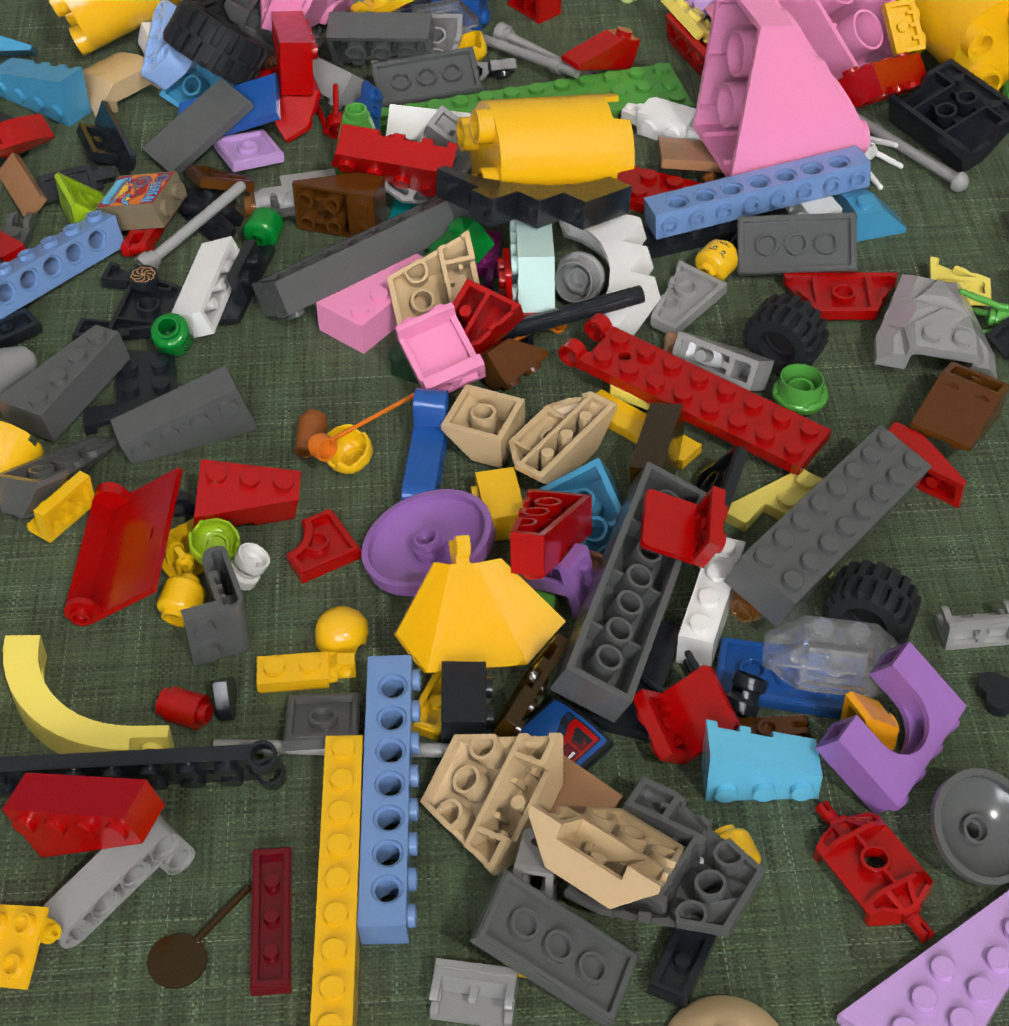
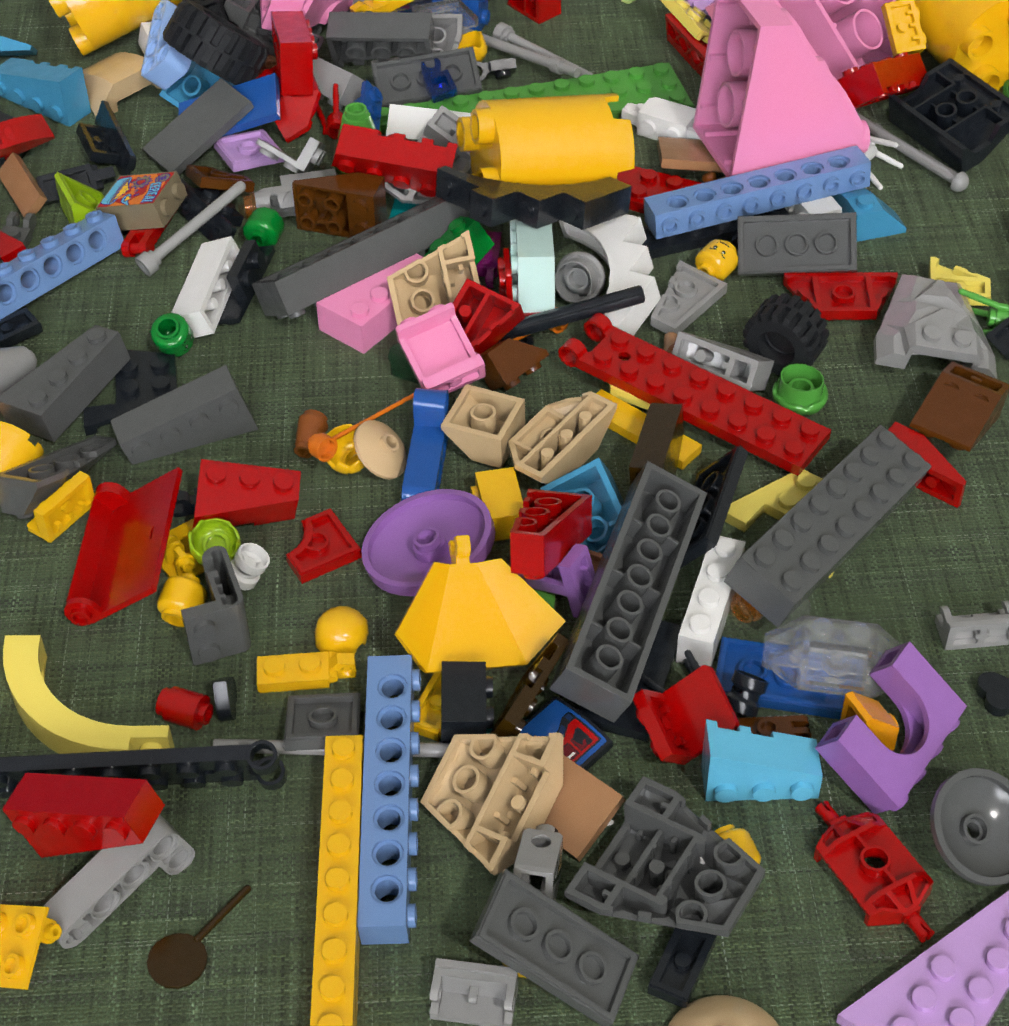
(136, 310): black wing -> none
(143, 278): black tile -> none
(271, 921): dark red tile -> none
(310, 156): none -> light grey bracket
(380, 449): none -> tan dish
(437, 82): none -> clear blue plate
(605, 51): red slope -> none
(605, 852): tan wedge -> none
(684, 528): red bracket -> none
(874, 595): black tyre -> none

